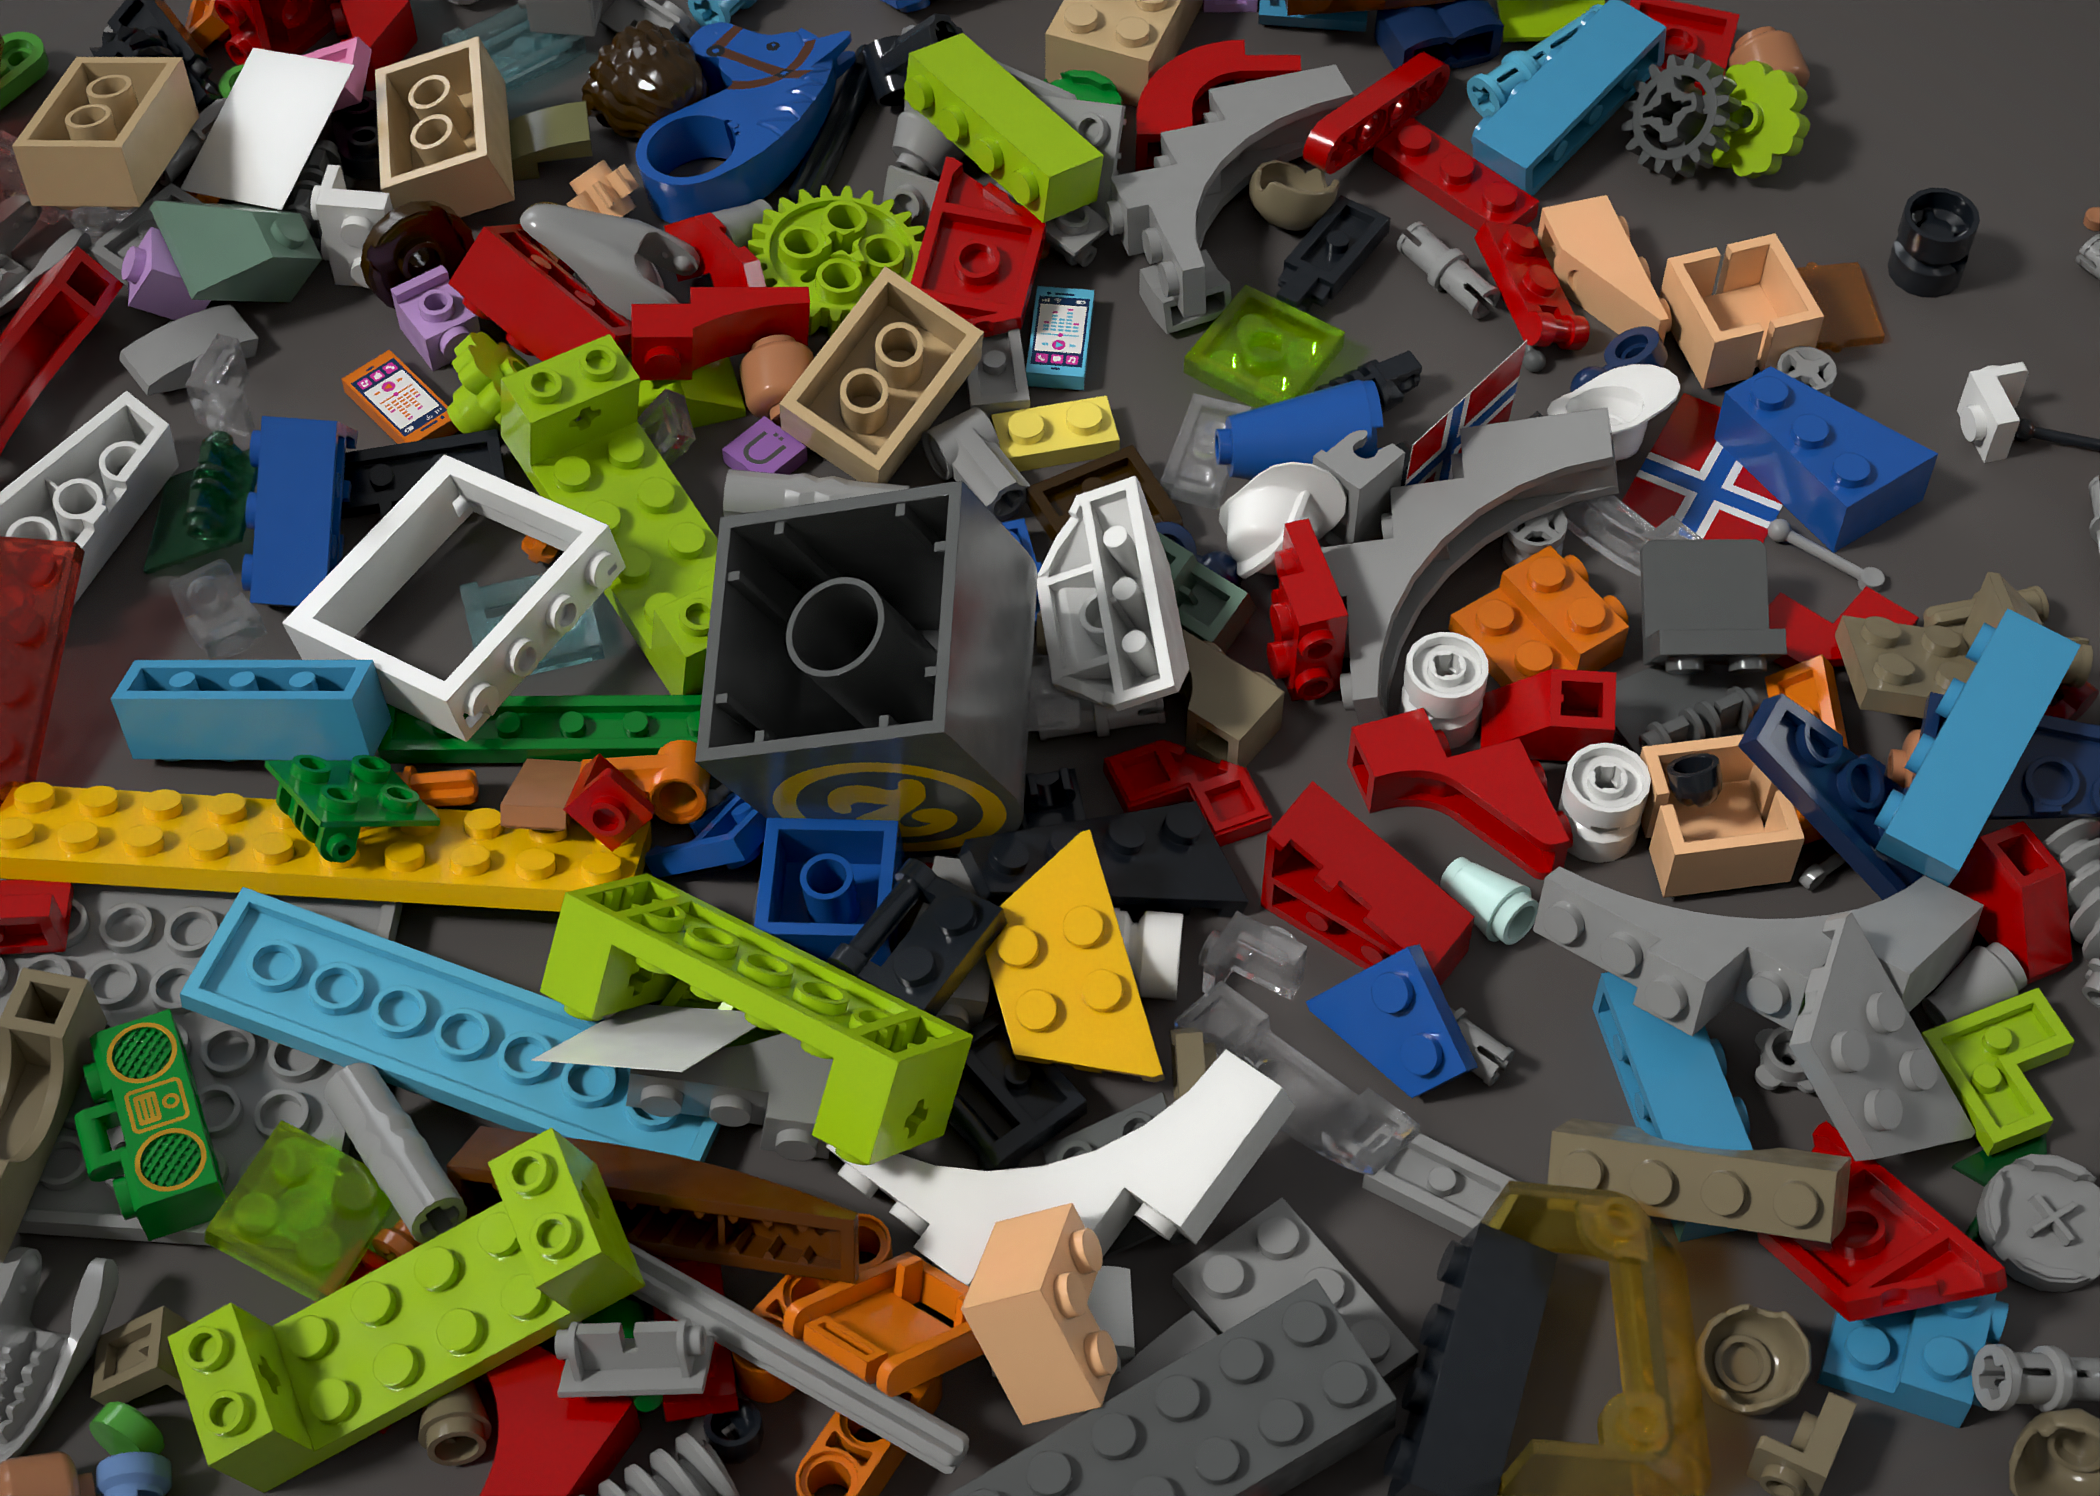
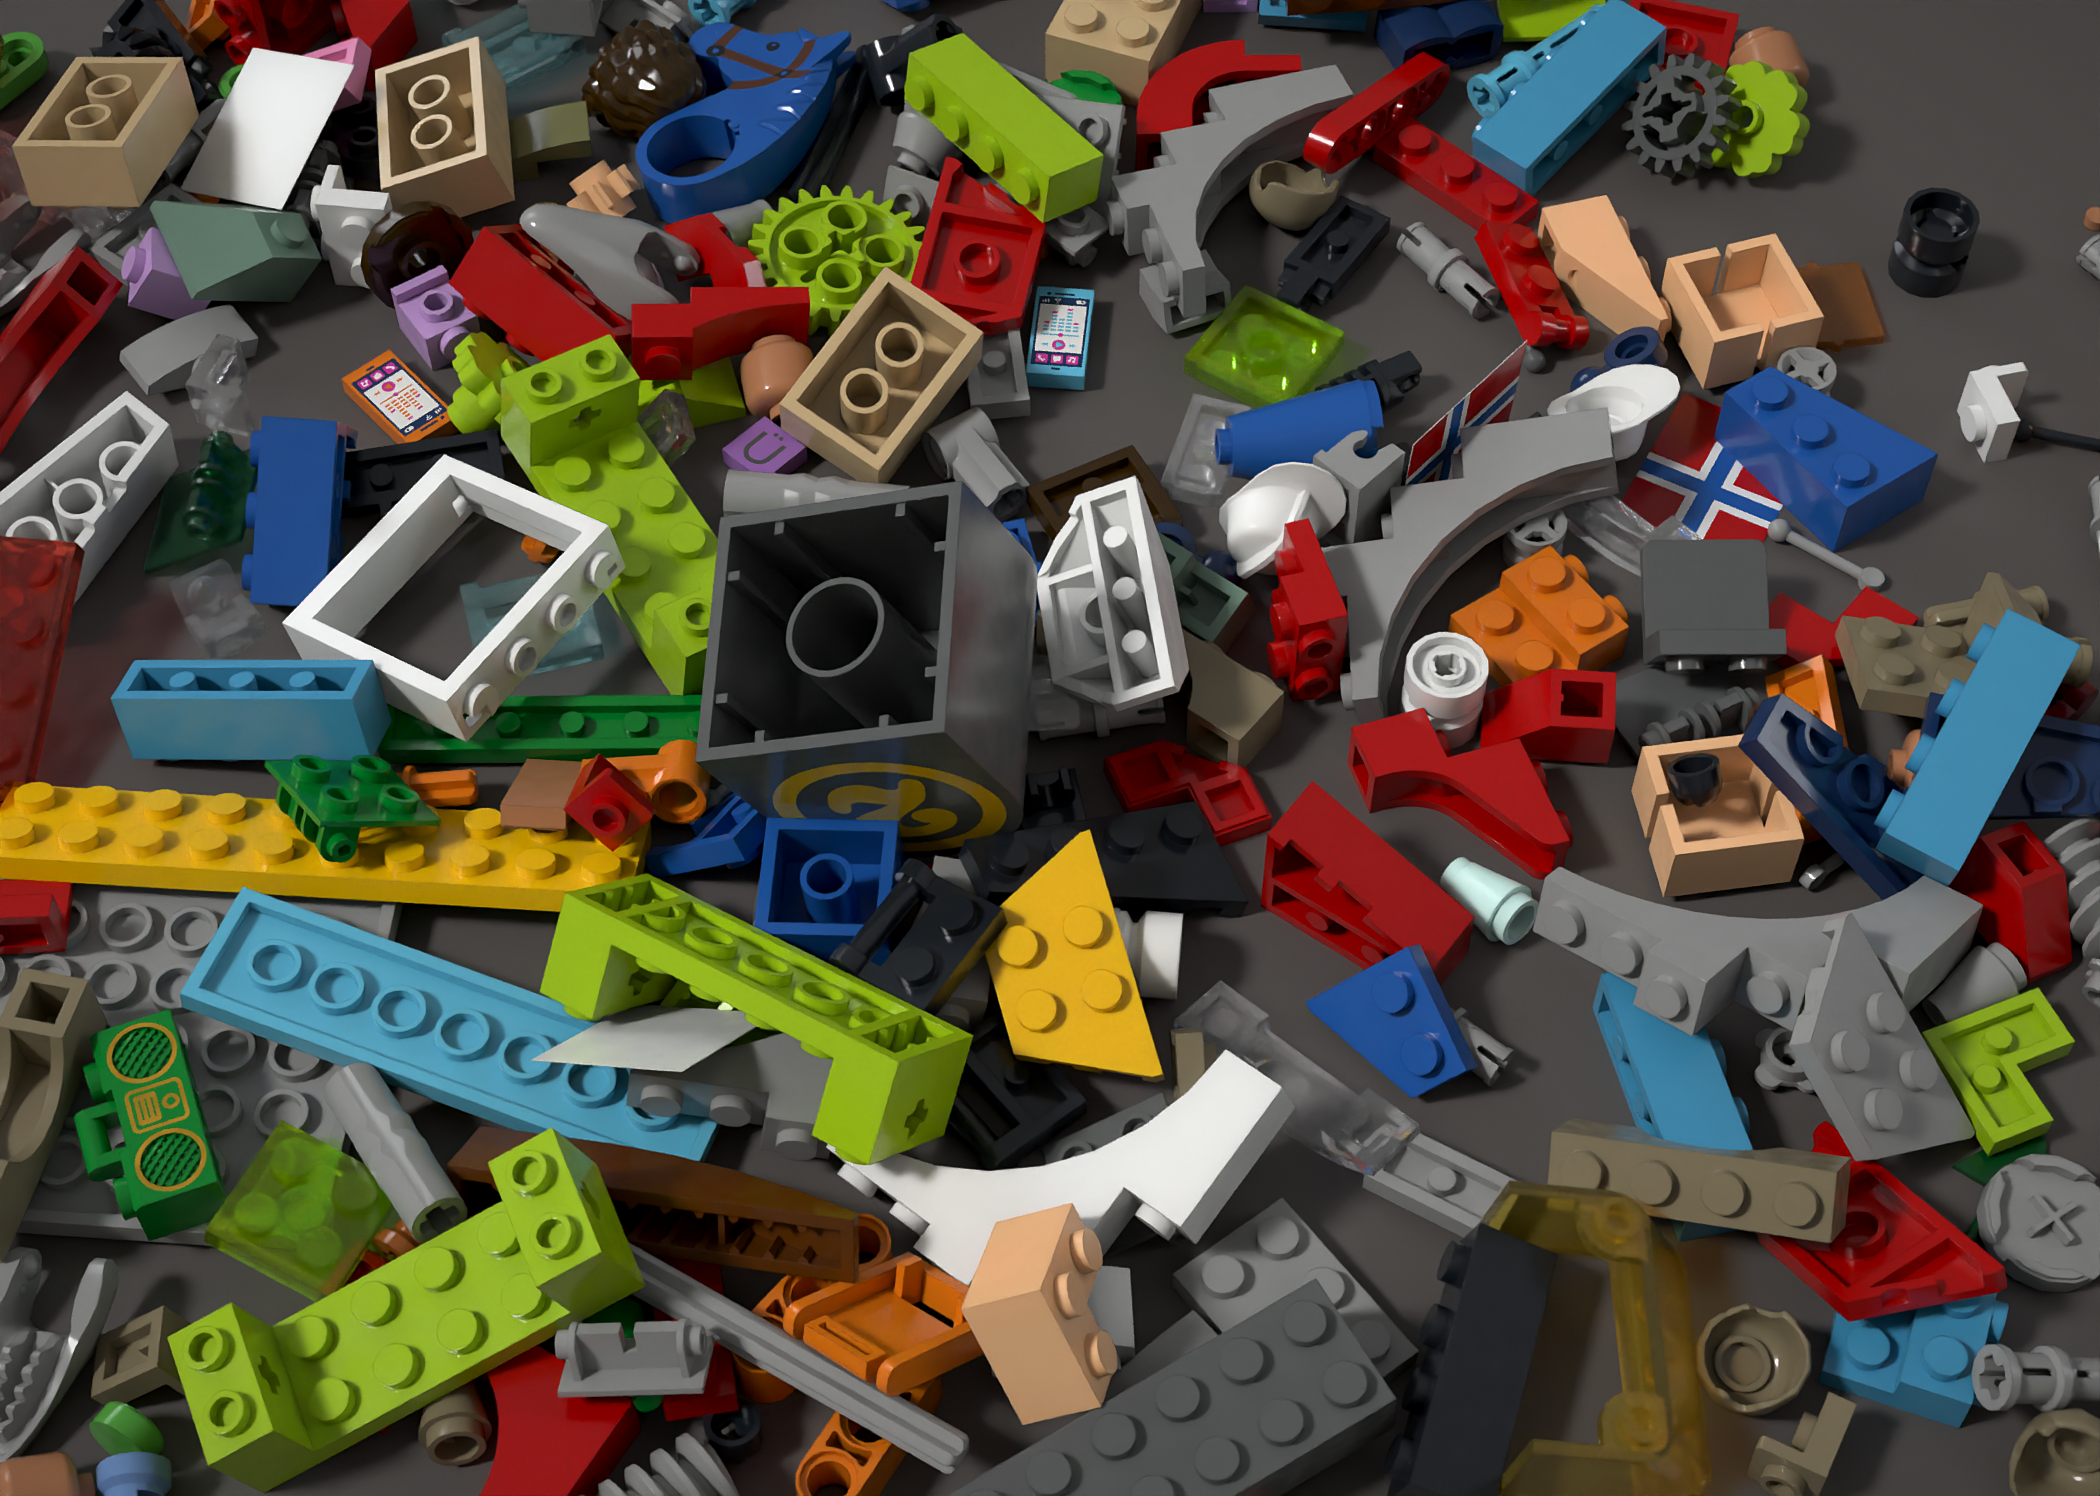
(1057, 433): light yellow plate -> none
(1255, 952): clear bracket -> none
(1604, 800): white wheel -> none

